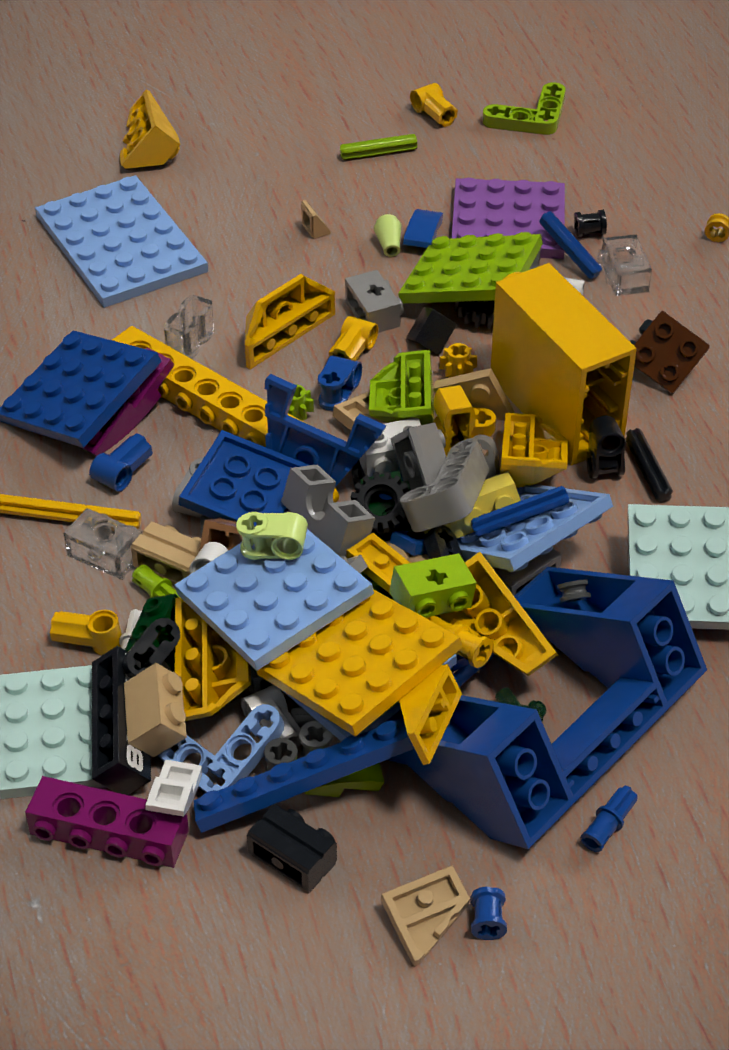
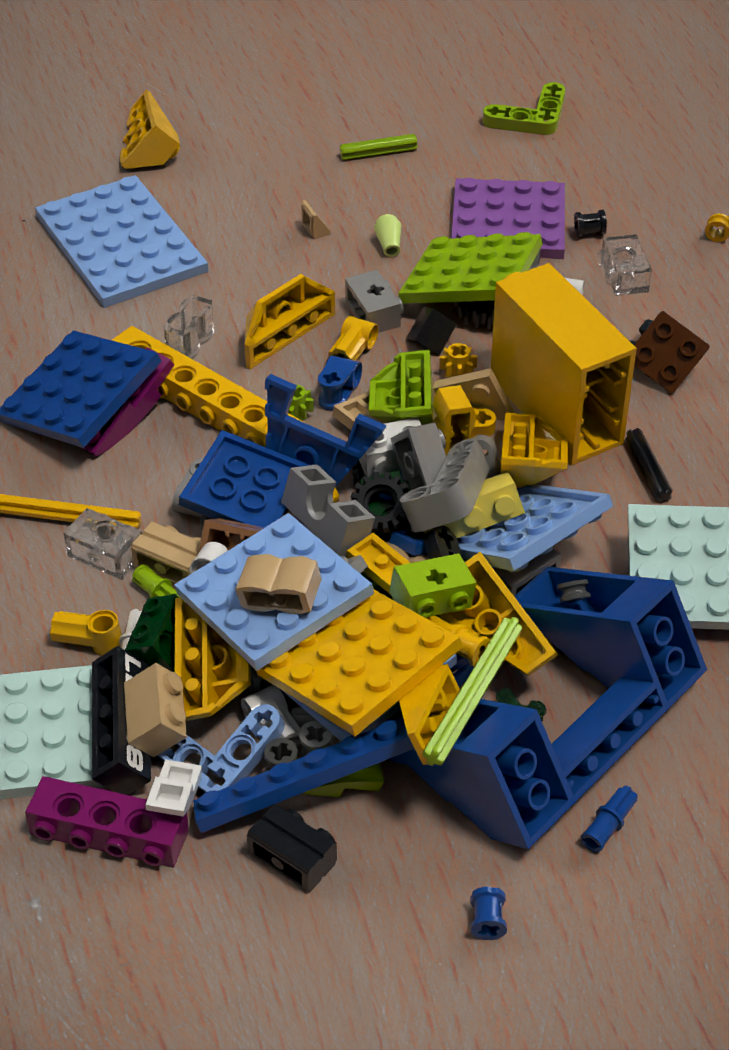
(118, 467): blue piece -> none
(144, 644): black beam -> none
(273, 537): yellowish green piece -> none
(278, 584): none -> tan brick
(422, 228): blue slope -> none
(425, 910): tan wing -> none
(432, 101): yellow piece -> none
(472, 692): none -> lime axle
(520, 511): blue axle -> none
(570, 245): blue axle -> none
(605, 448): black piece -> none

